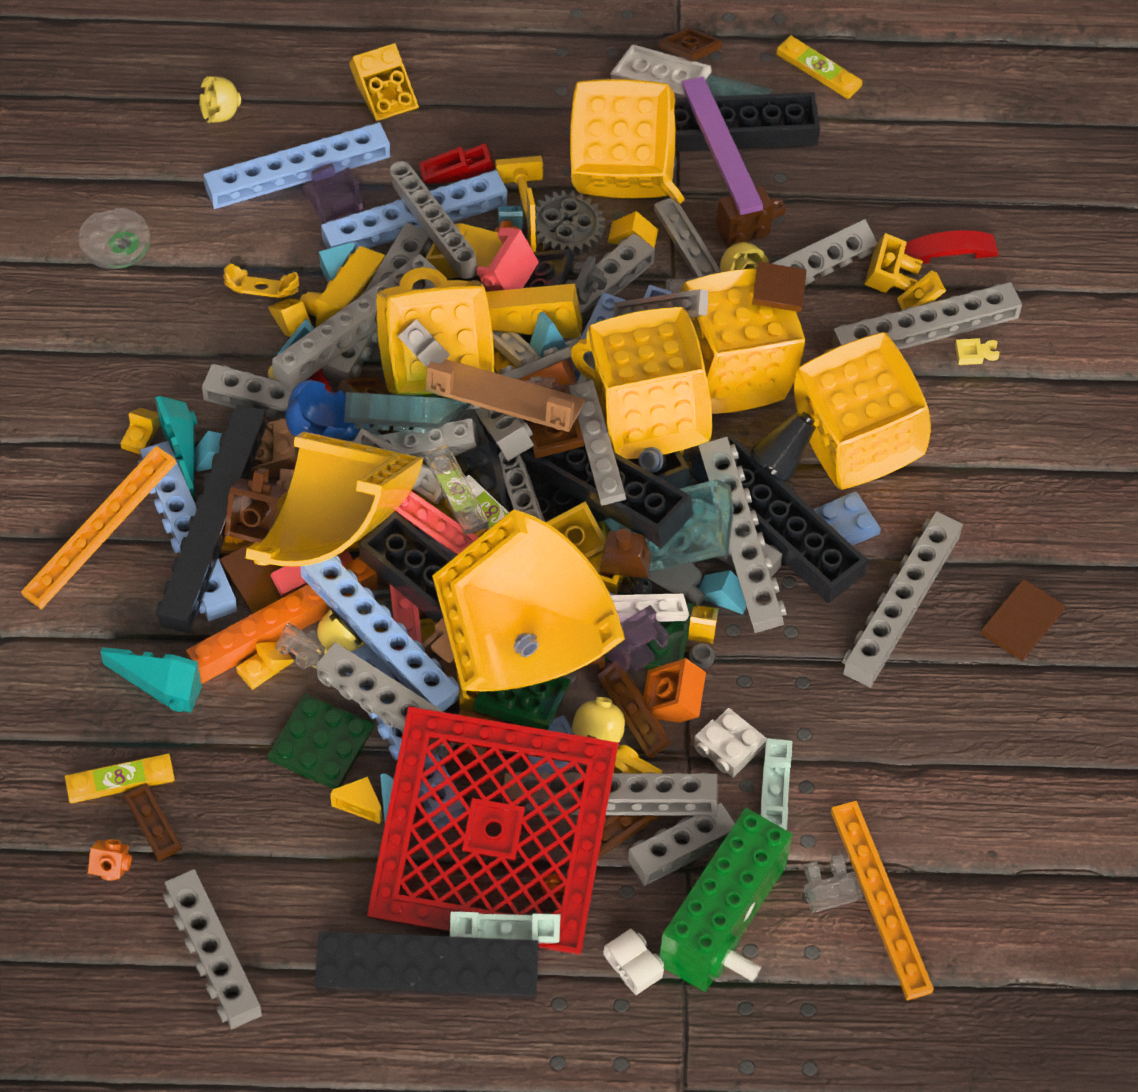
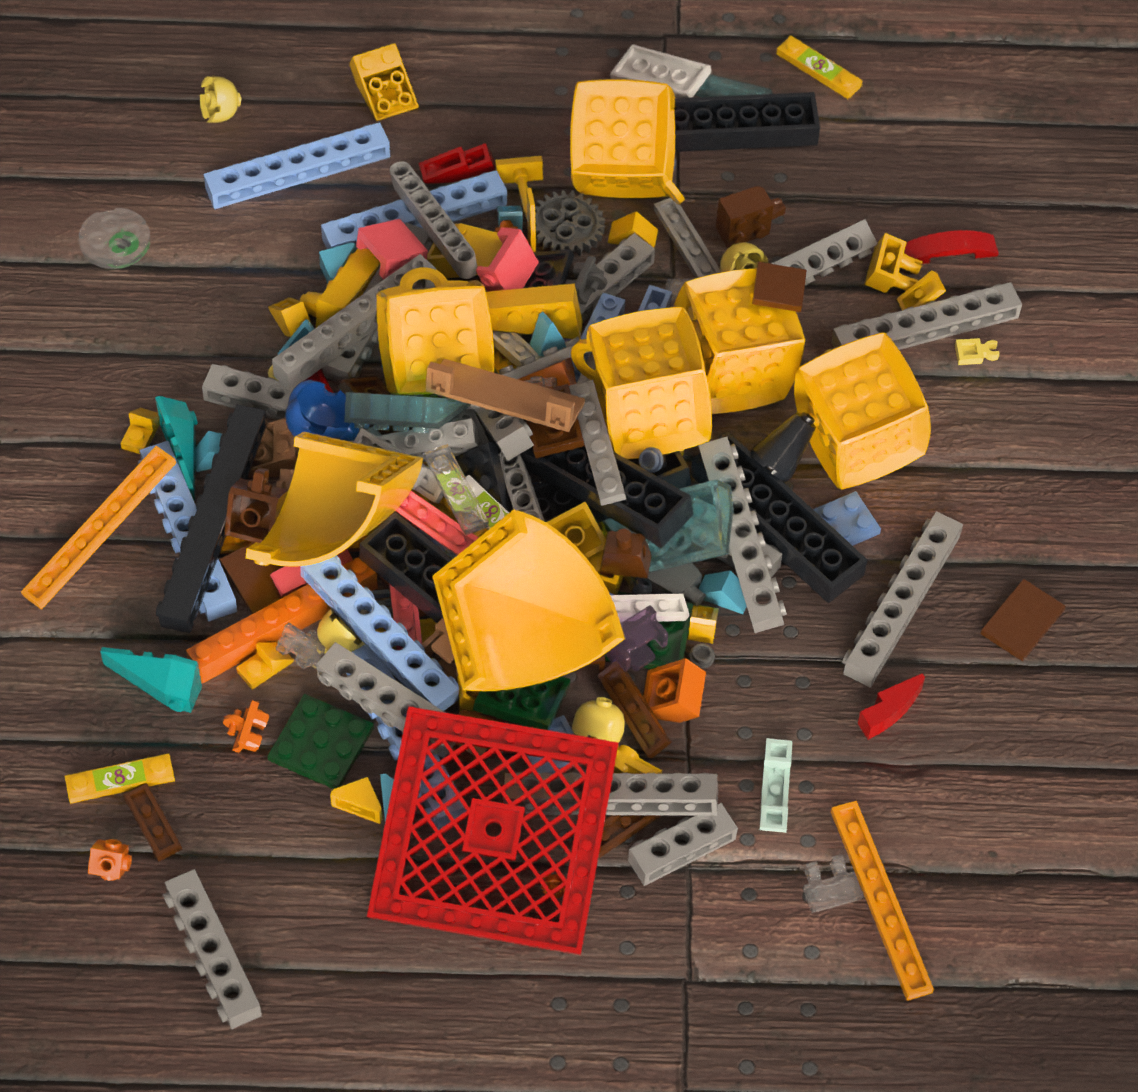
(239, 282): yellow piece -> none
(252, 718): none -> orange hips
(333, 193): clear purple panel -> none
(391, 244): none -> coral panel
(423, 344): light grey slope -> none
(427, 965): black brick -> none
(523, 927): light aqua slope -> none
(526, 644): sand blue plate -> none
(634, 961): white brick -> none
(690, 44): reddish brown tile -> none
(693, 301): light grey plate -> none
(722, 146): medium lavender tile -> none
(724, 902): green piece -> none
(729, 742): white plate -> none
(890, 706): none -> red slope

